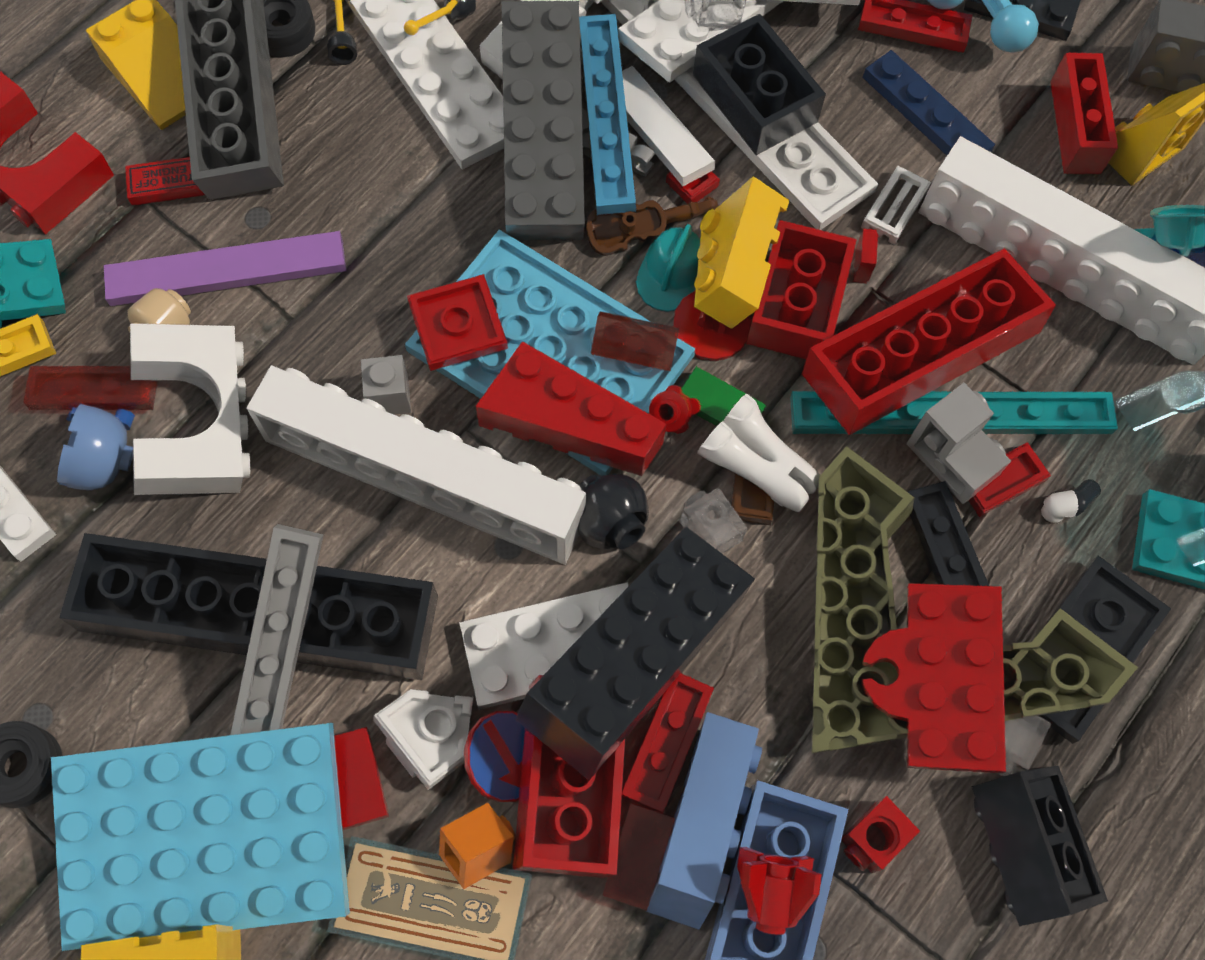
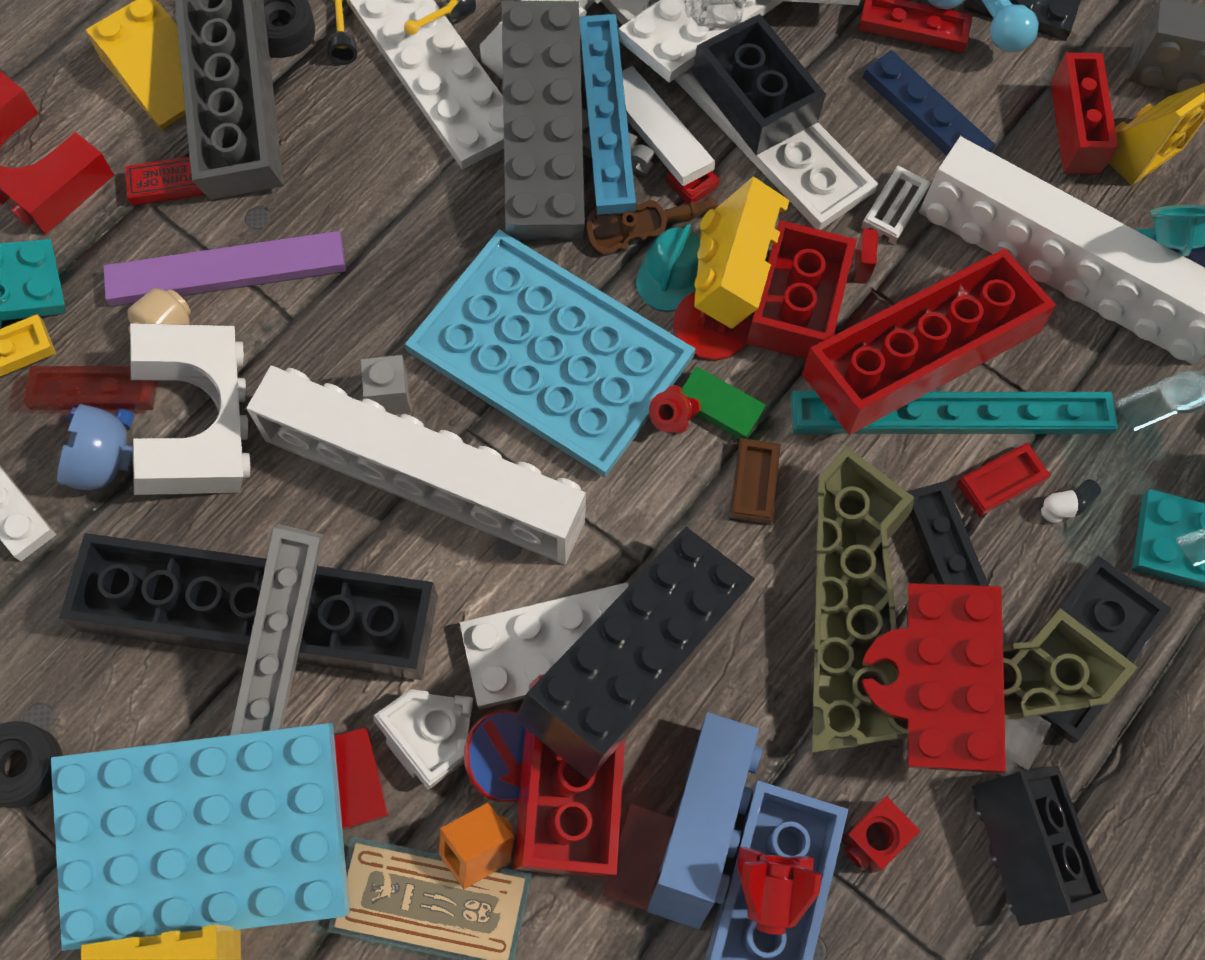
(457, 322): red tile -> none
(563, 409): red wedge -> none
(613, 511): black plant -> none
(634, 341): clear red plate -> none
(667, 743): red plate -> none
(713, 520): clear brick -> none
(756, 453): white piece -> none
(956, 447): light grey brick -> none

